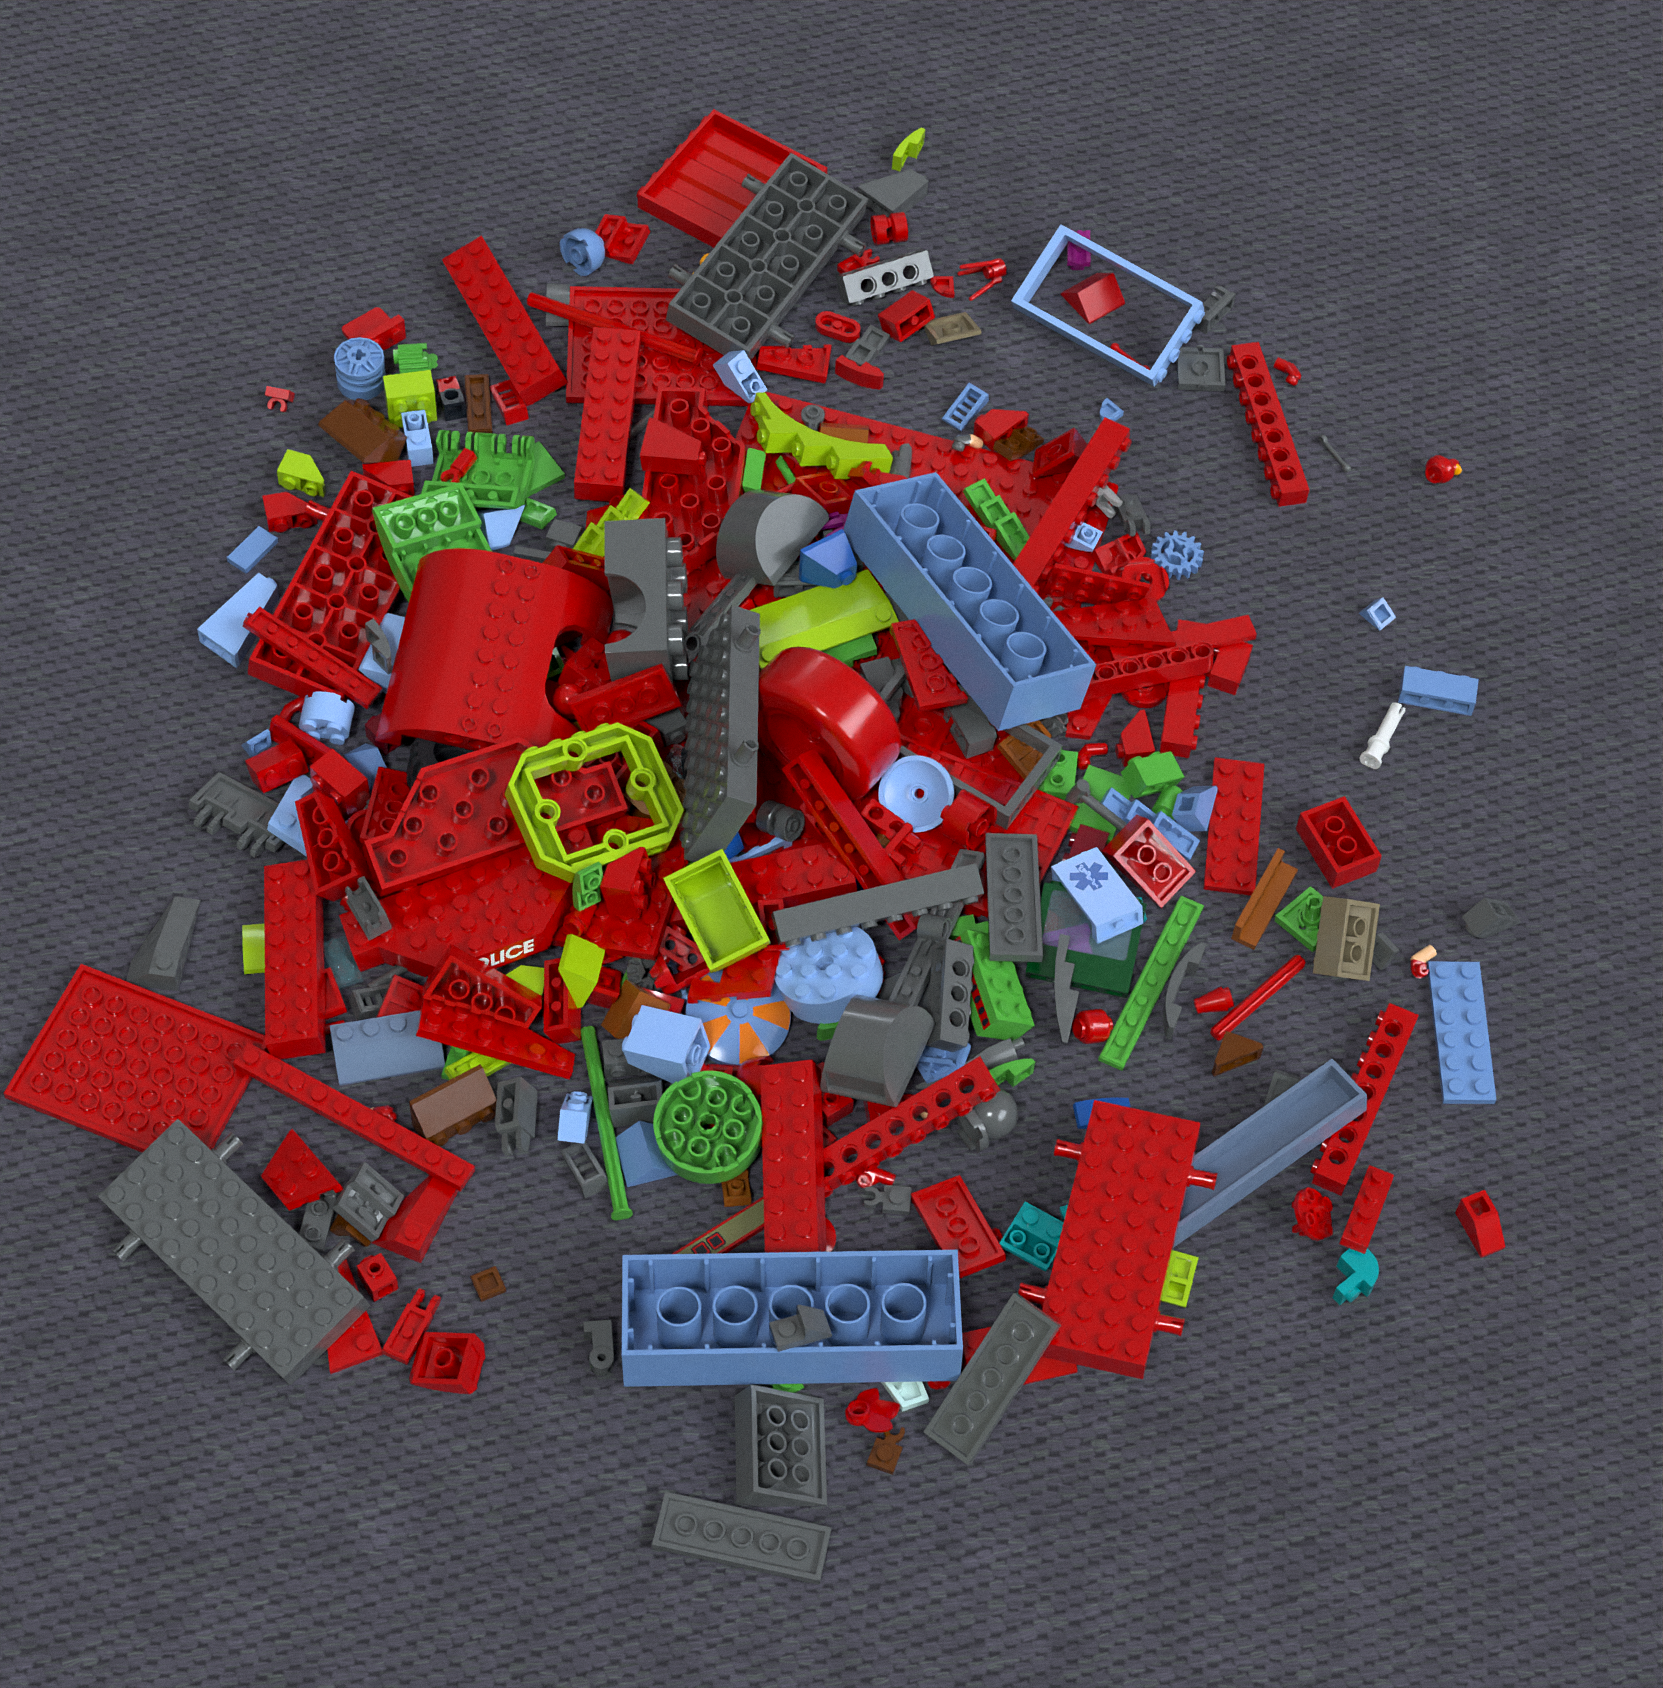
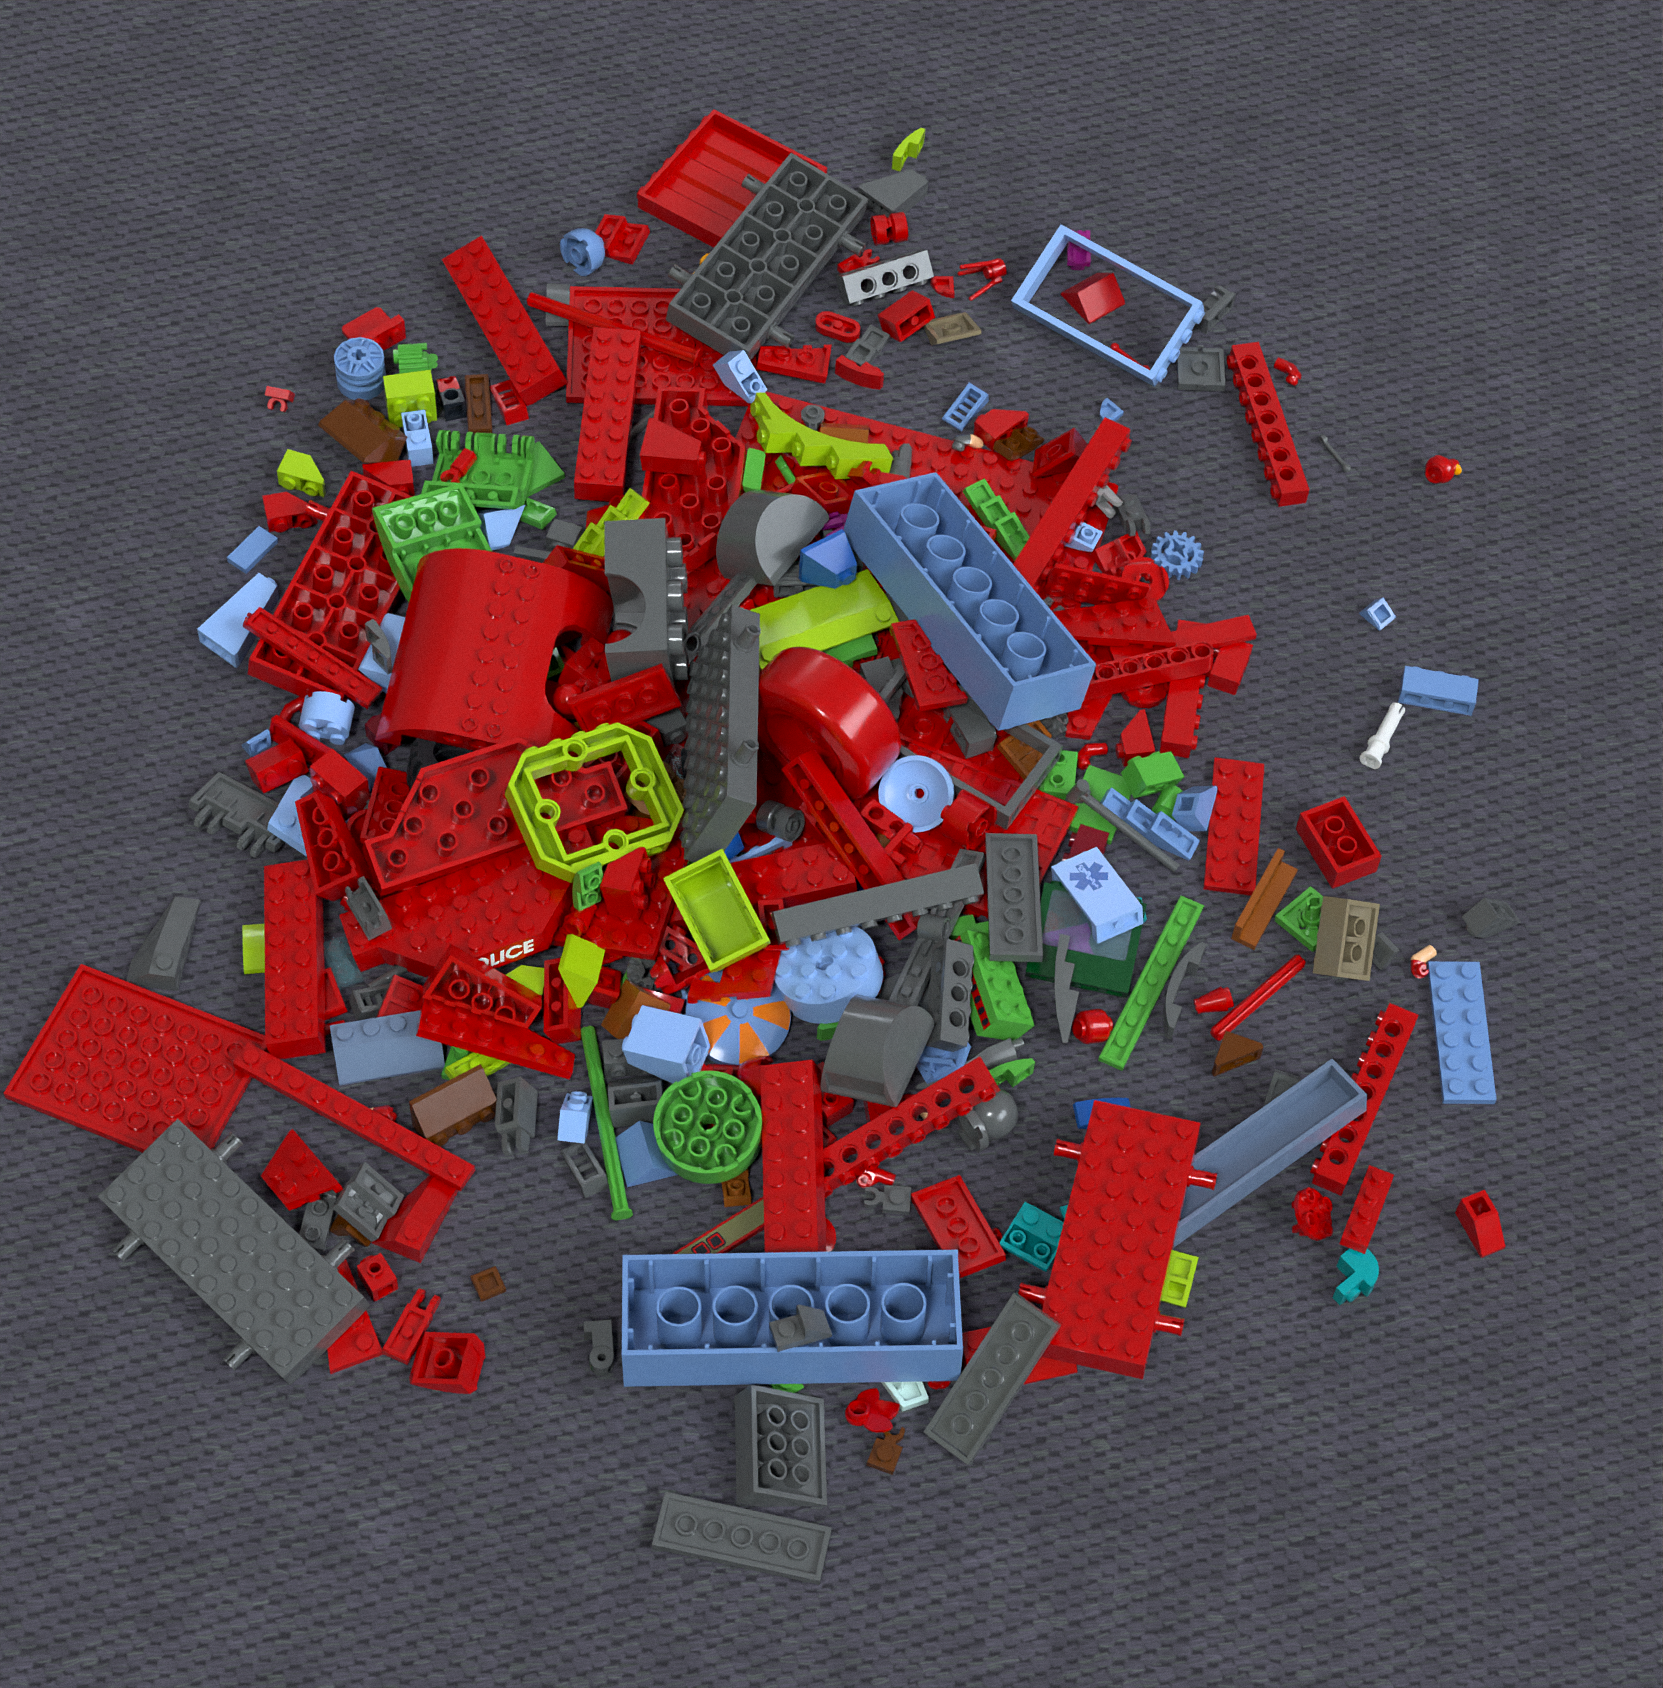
(1149, 860): red slope -> none

